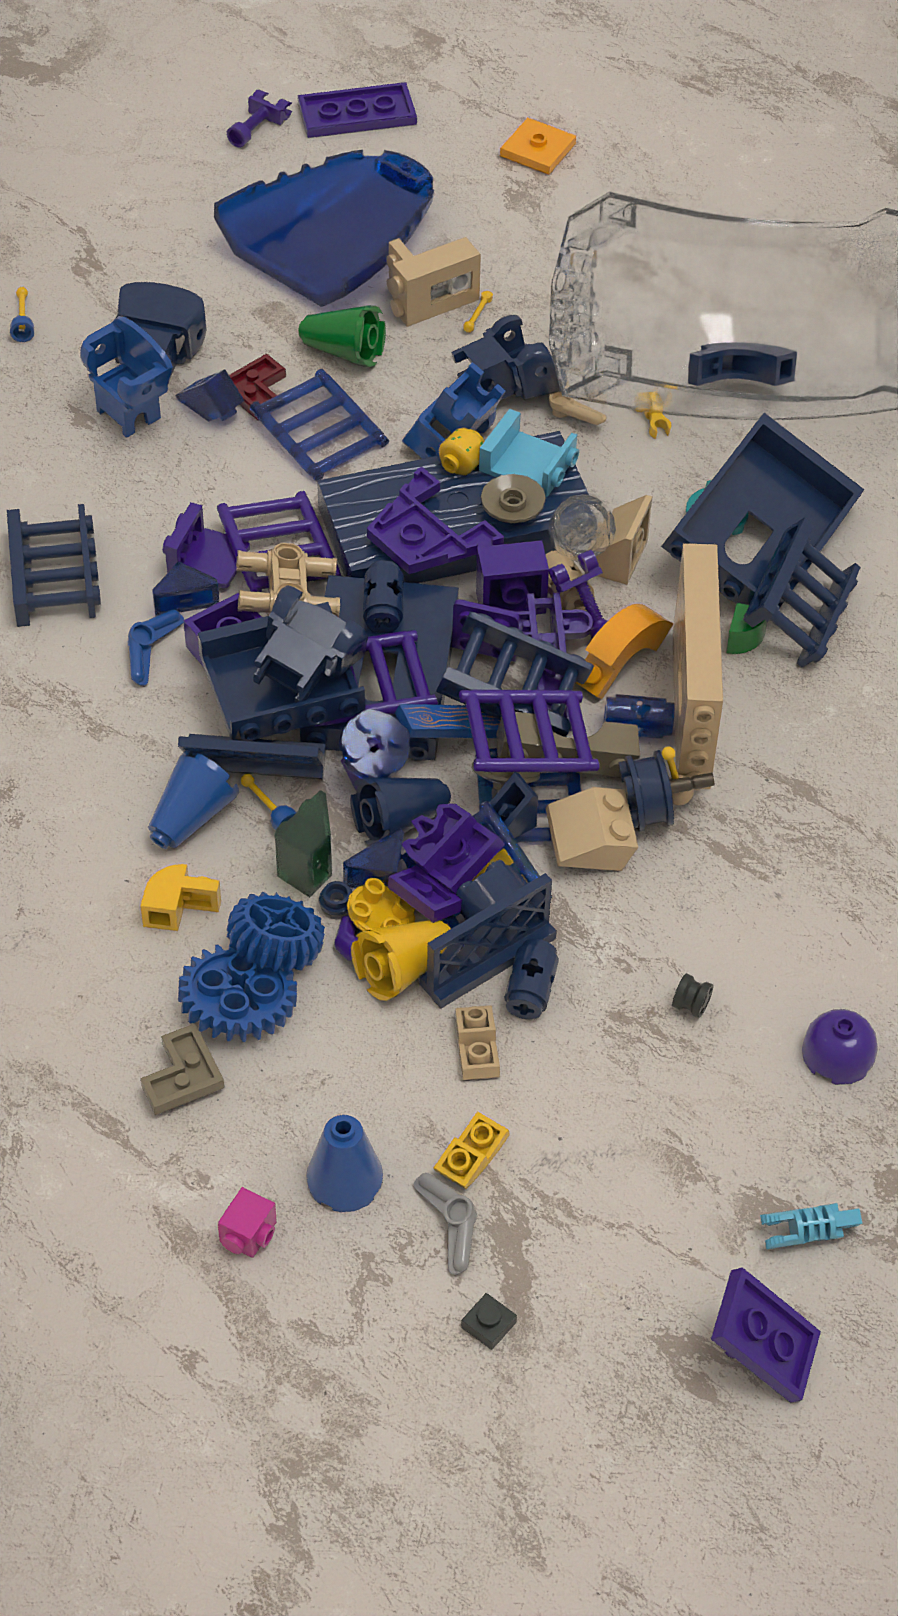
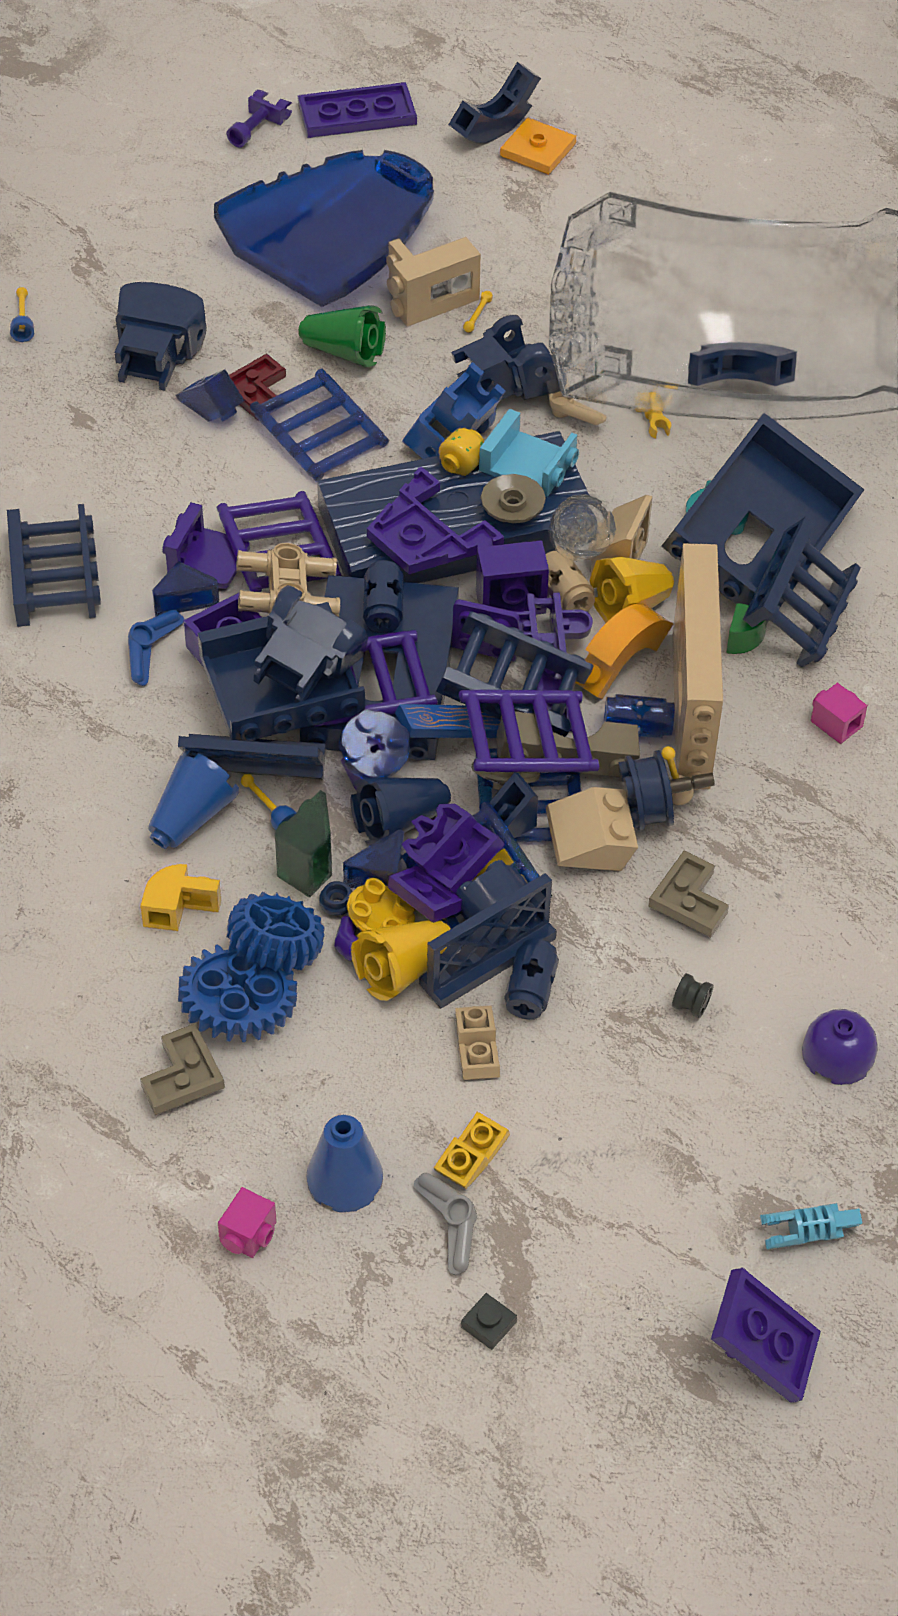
(136, 382): blue piece -> none
(501, 113): none -> dark blue arch
(562, 582): dark purple bar -> none
(629, 582): none -> yellow cone
(682, 895): none -> dark tan plate
(838, 712): none -> dark pink brick

